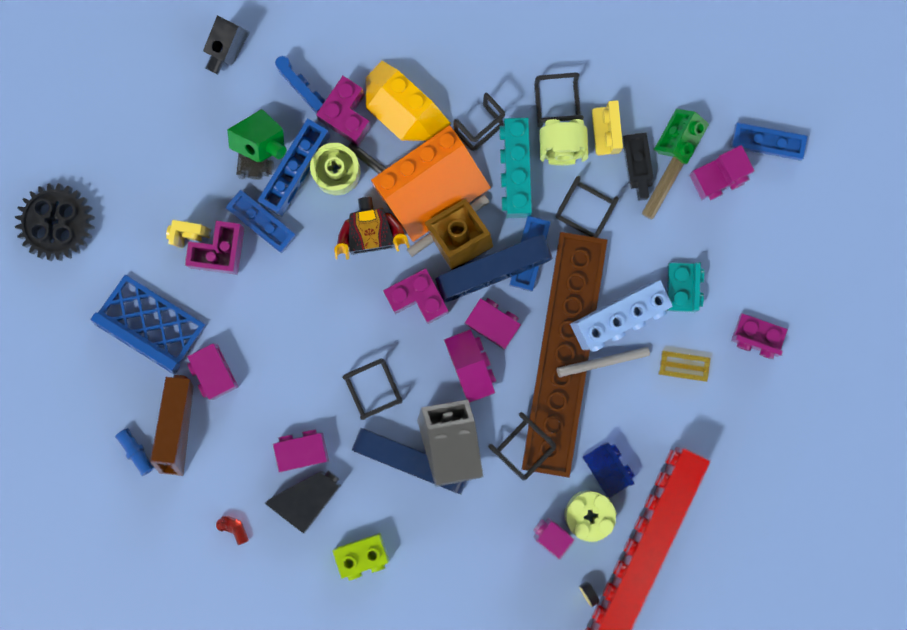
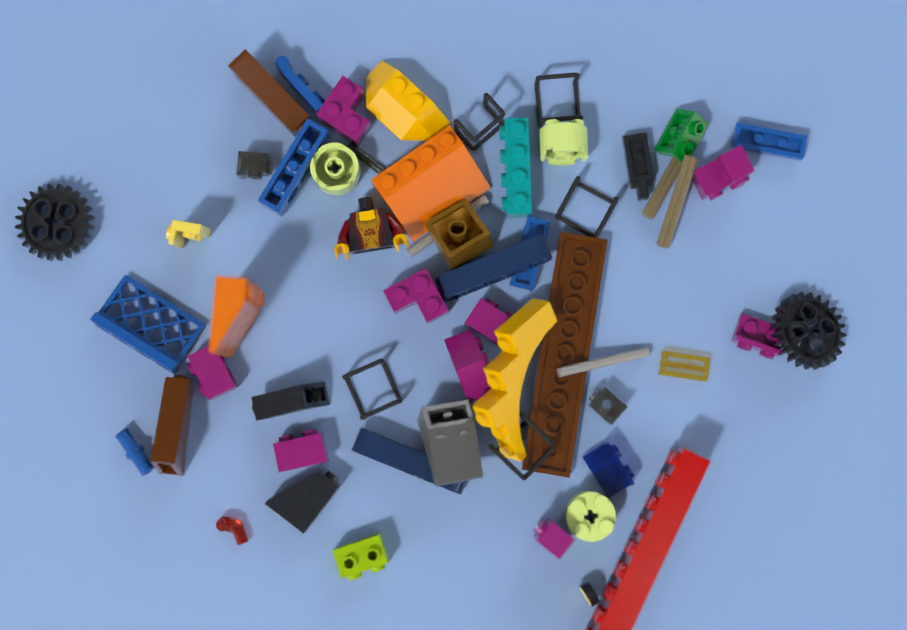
(220, 256): magenta brick -> none
(224, 35): black torso -> none
(234, 311): none -> orange slope
(257, 137): green torso -> none
(260, 221): blue plate -> none
(268, 92): none -> reddish brown slope
(290, 400): none -> black slope
(506, 373): none -> yellow arch
(607, 129): light yellow bracket -> none
(608, 415): none -> clear smoke brick
(621, 315): light blue brick -> none
(677, 201): none -> dark tan axle
(684, 286): teal bracket -> none
(791, 317): none -> black gear

